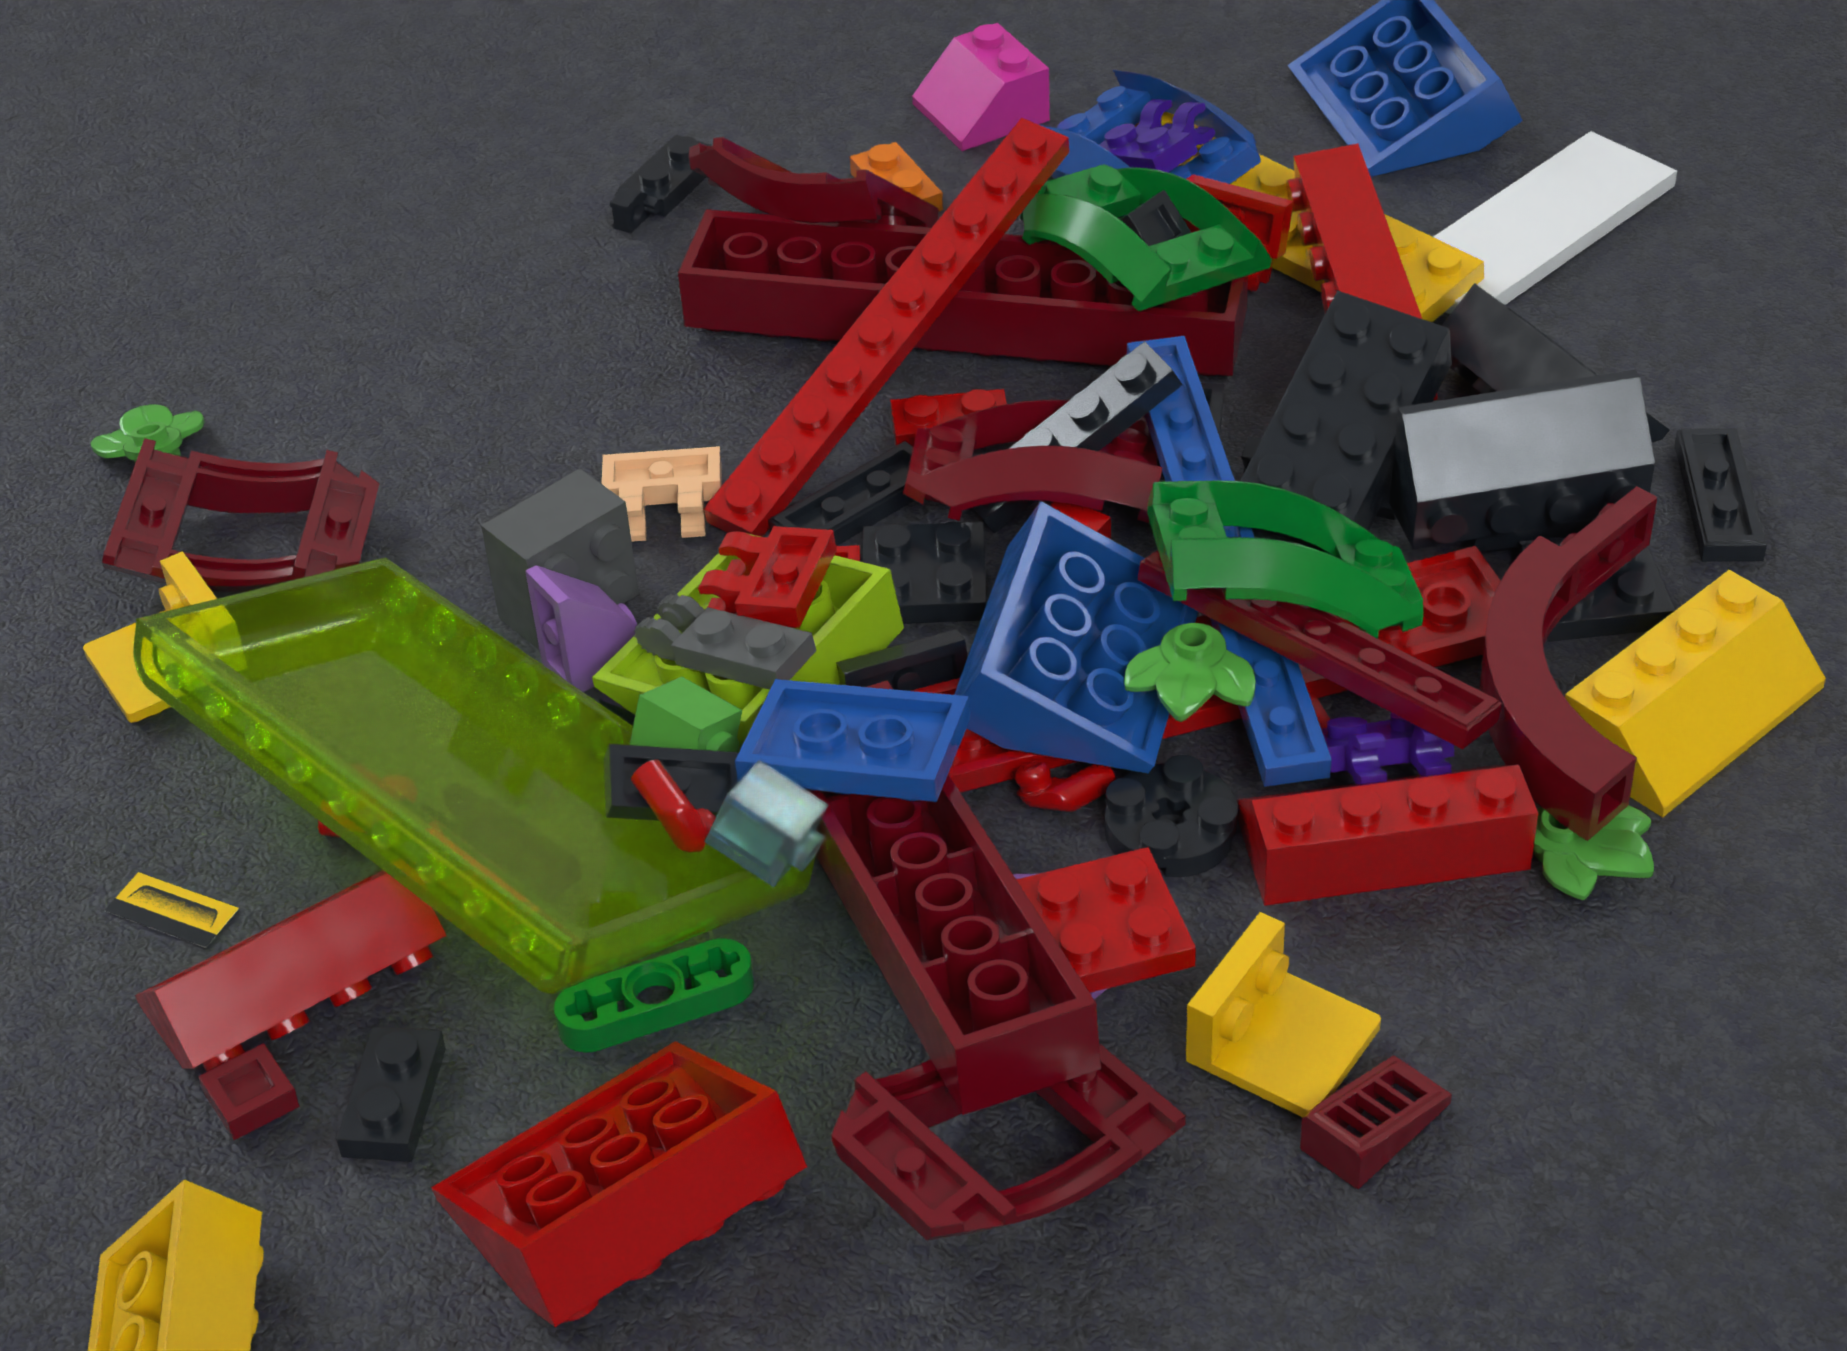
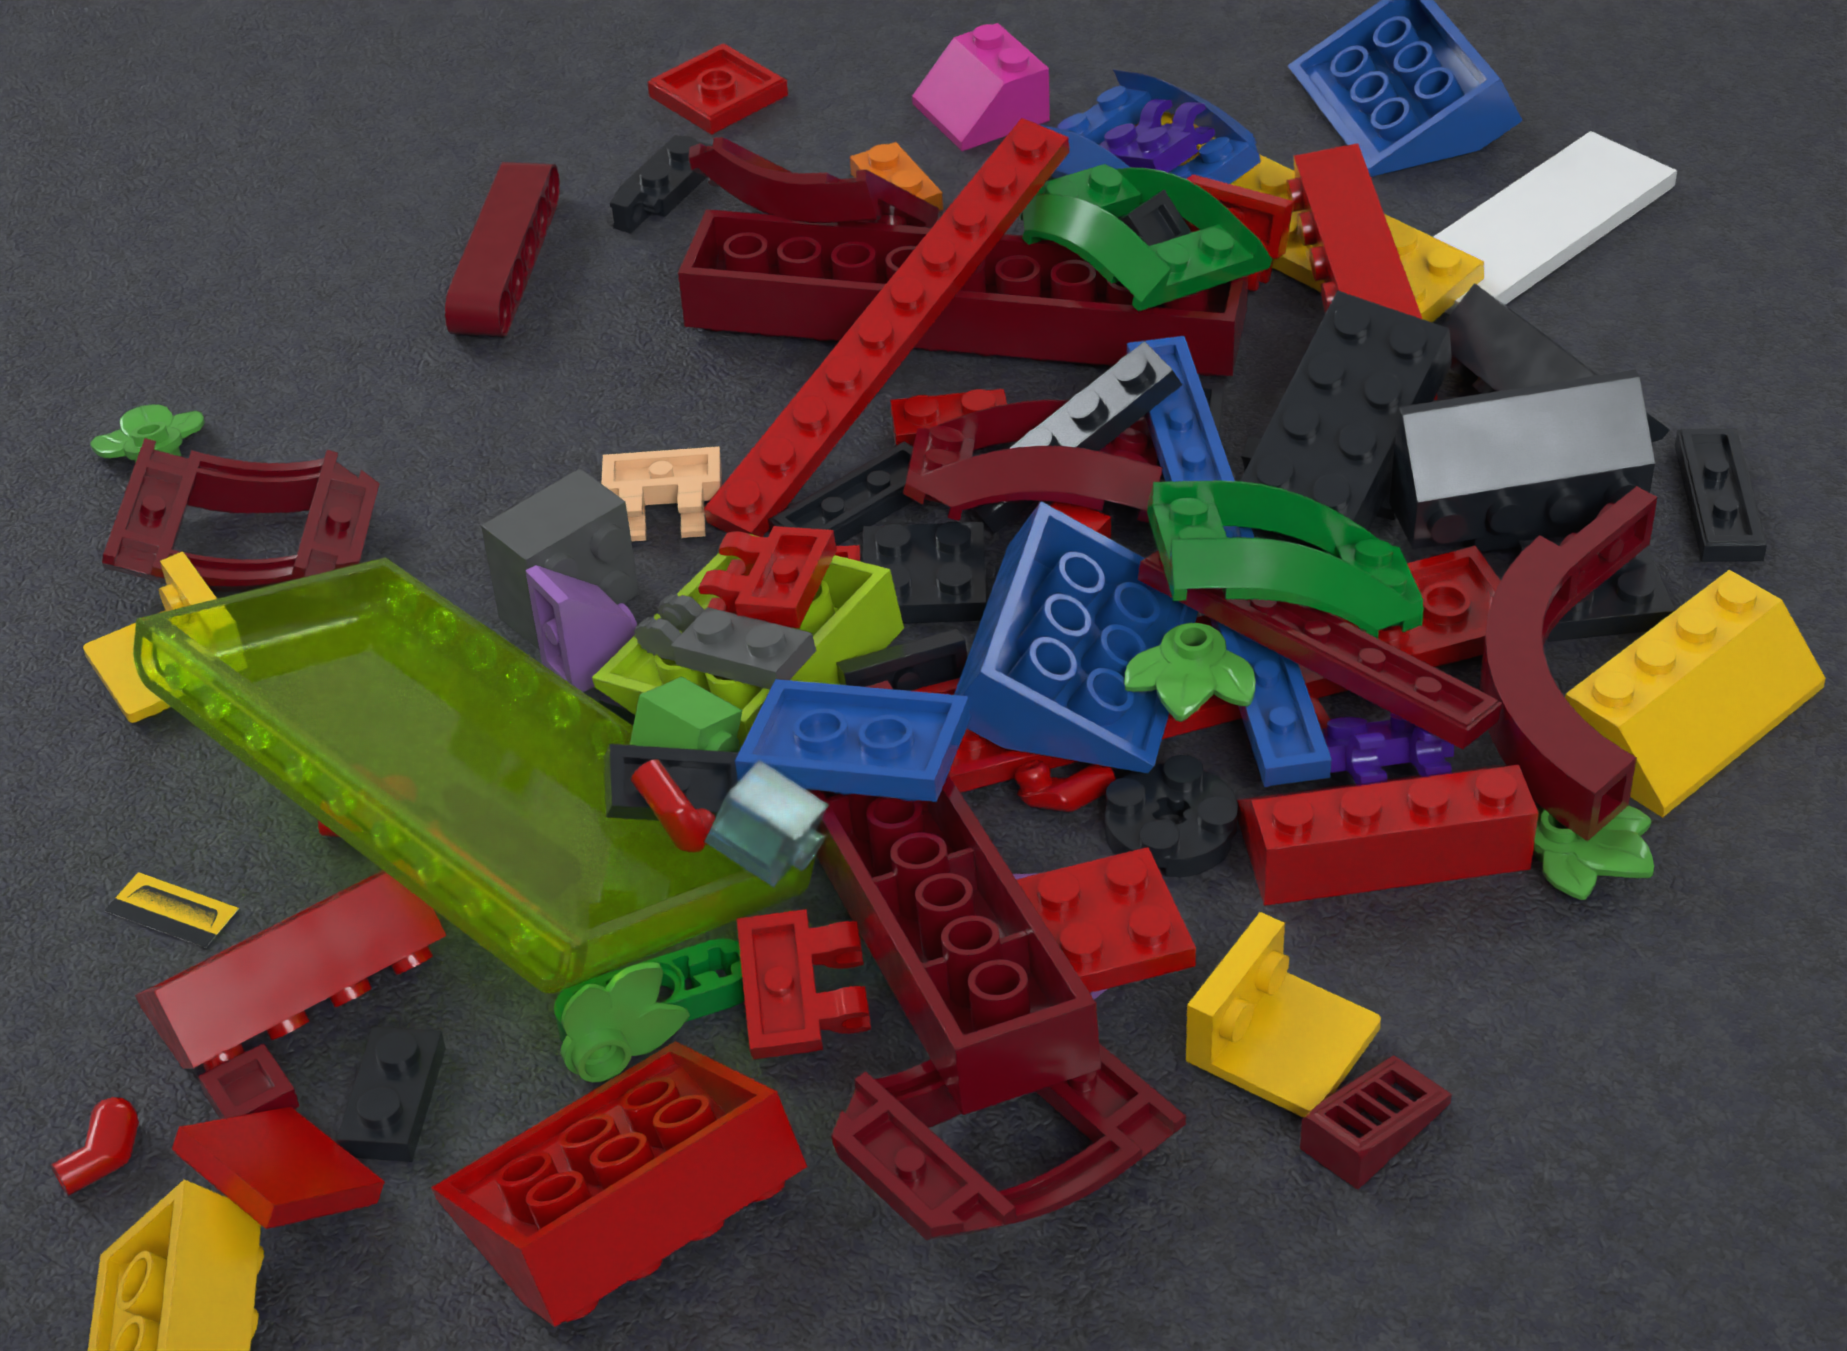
(106, 1147): none -> red arm
(277, 1166): none -> red tile
(502, 249): none -> dark red beam
(617, 1022): none -> bright green plate
(717, 88): none -> red tile
(780, 982): none -> red plate

